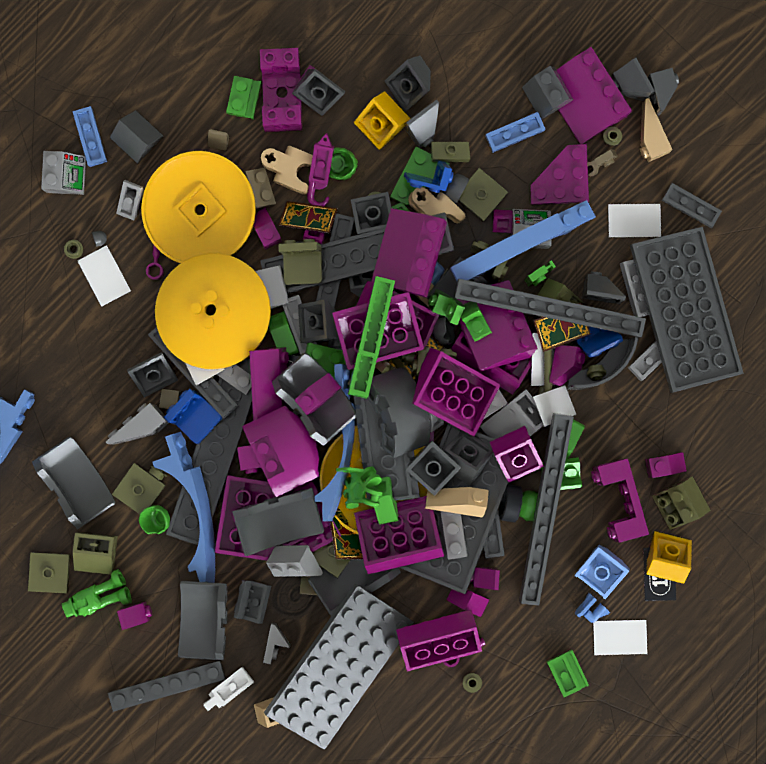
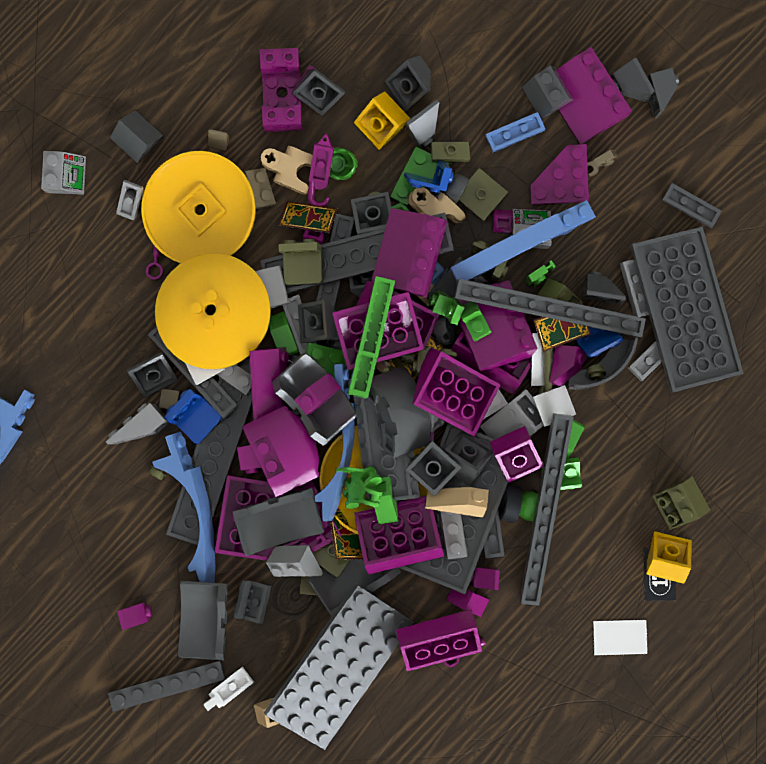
(49, 572): olive plate -> none
(67, 249): olive plate -> none
(75, 482): dark grey panel -> none
(88, 600): bright green piece -> none
(90, 136): medium blue plate -> none
(94, 552): olive slope -> none
(99, 238): dark grey hinge -> none
(104, 275): white sticker -> none
(138, 489): olive plate -> none
(154, 519): bright green hair -> none
(243, 97): bright green plate -> none
(266, 229): magenta slope -> none
(277, 638): light grey slope -> none
(472, 676): olive plate -> none
(567, 673): bright green plate -> none
(583, 609): medium blue piece -> none
(602, 571): light blue slope -> none
(609, 141): olive plate -> none
(634, 220): white sticker -> none
(635, 524): magenta plate -> none
(653, 138): tan slope -> none
(665, 465): magenta slope -> none

